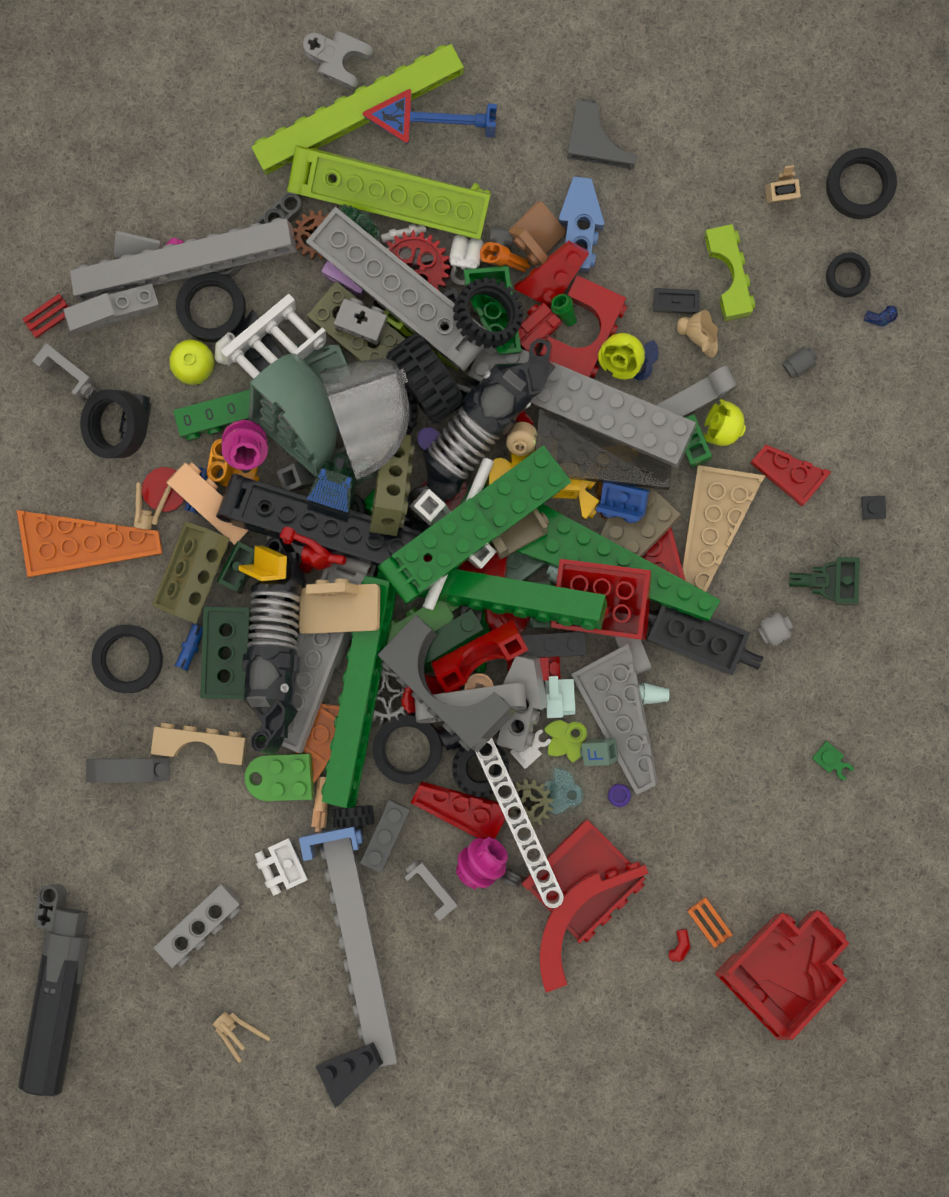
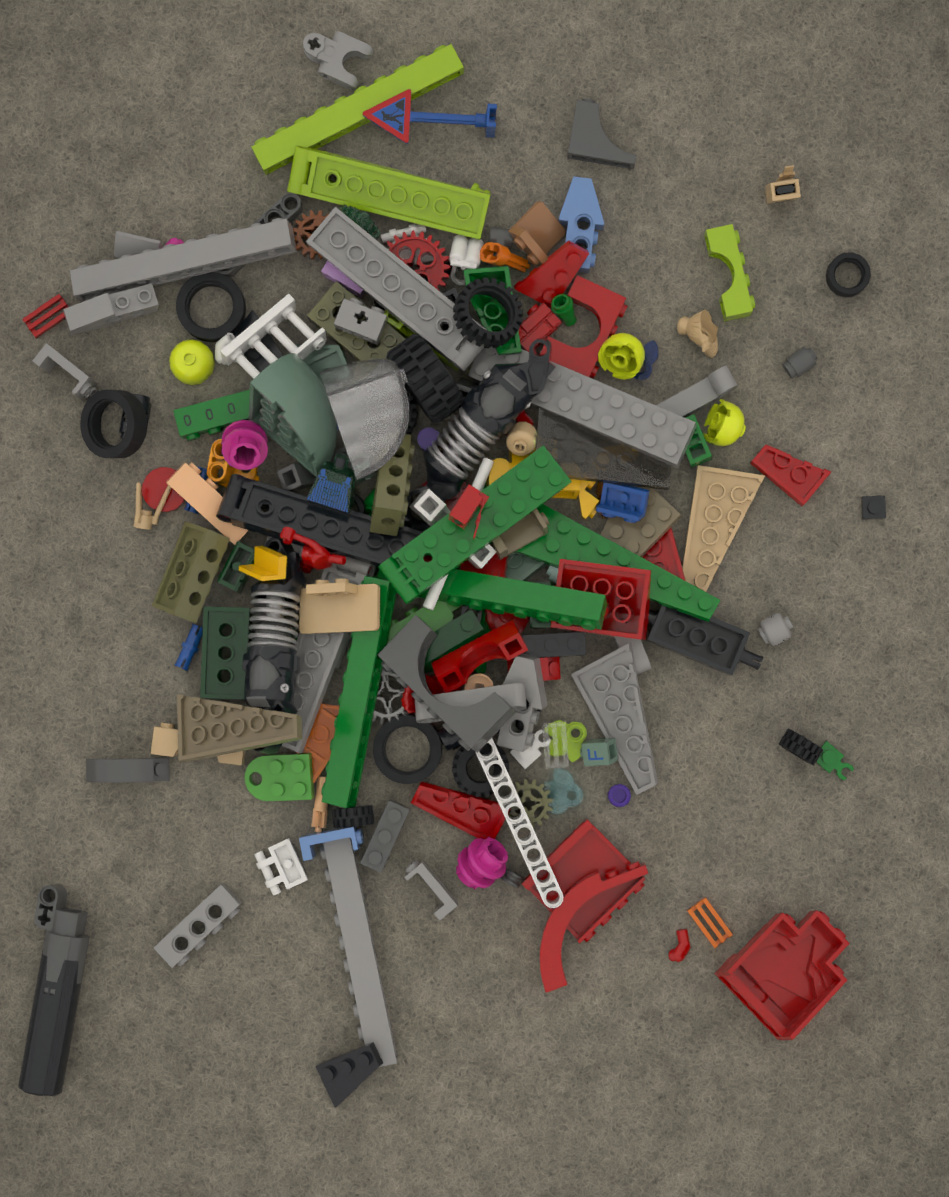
(67, 544): orange wing -> none
(100, 652): black tyre -> none
(224, 728): none -> dark tan wing
(224, 1027): tan plant -> none
(467, 506): none -> red piece
(554, 725): none -> clear tile
(559, 697): light aqua piece -> none
(653, 694): light aqua cone -> none
(676, 301): black plate -> none
(800, 746): none -> black tyre
(837, 580): dark green brick -> none
(880, 164): black tyre -> none
(883, 318): clear blue arm -> none

